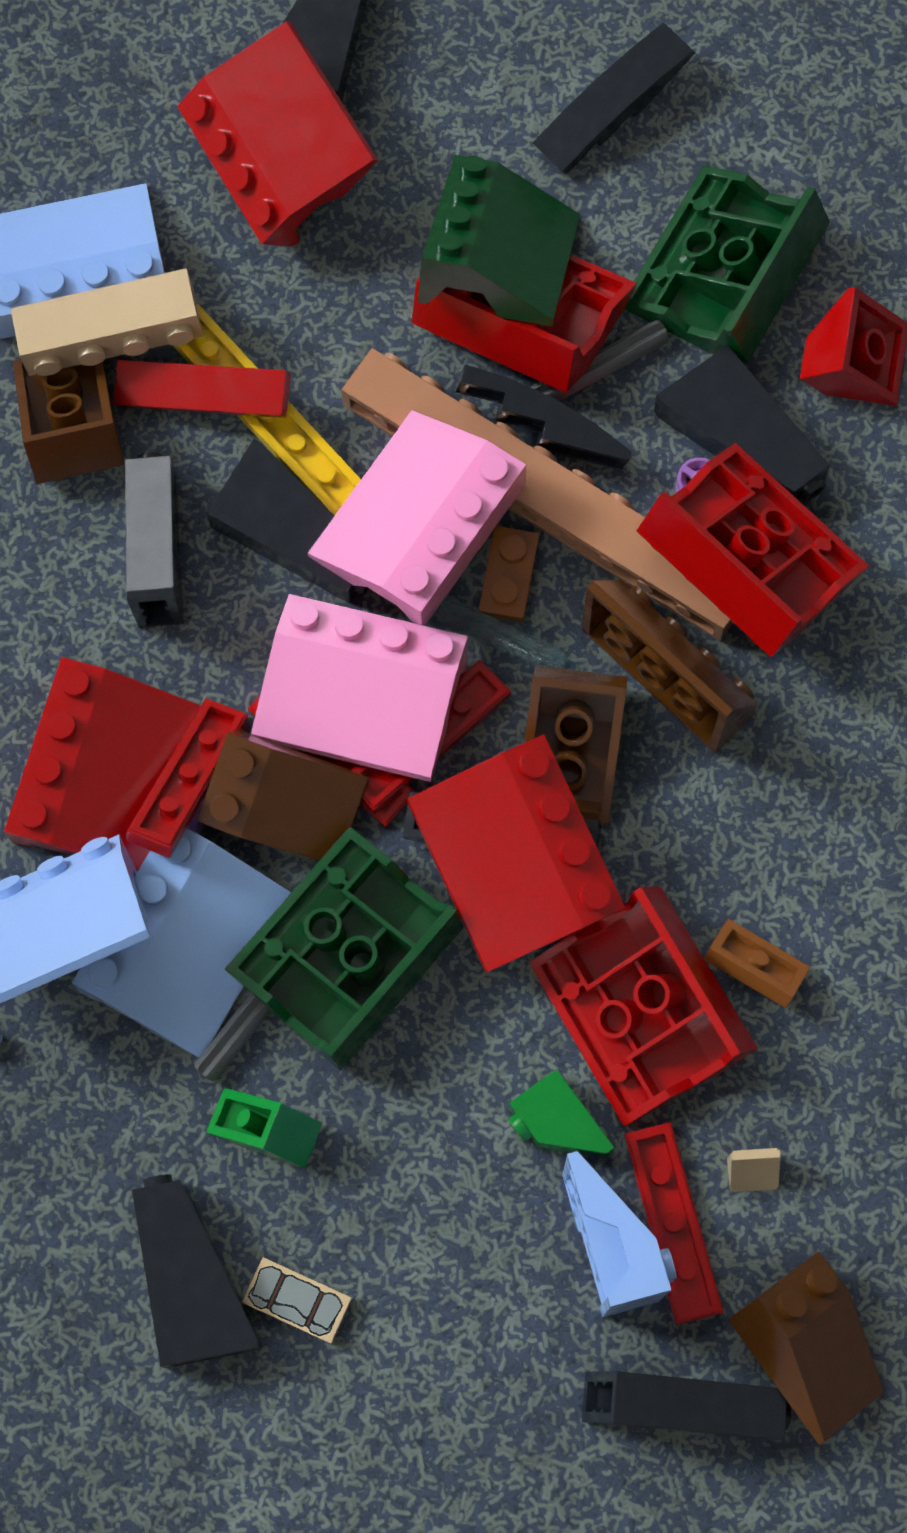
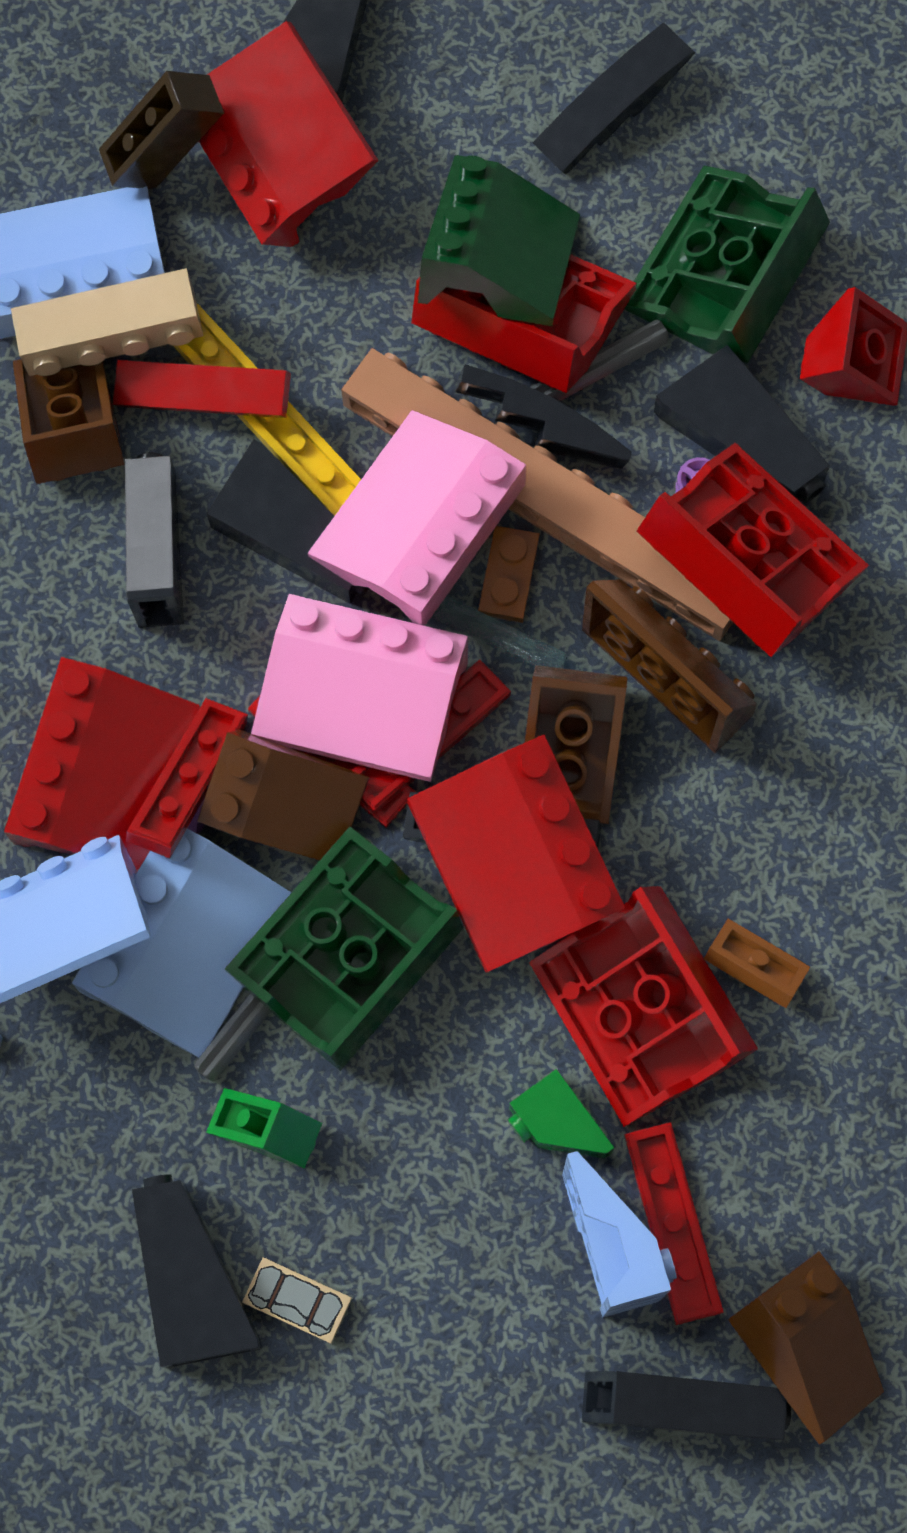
(161, 130): none -> dark brown brick
(754, 1169): tan slope -> none

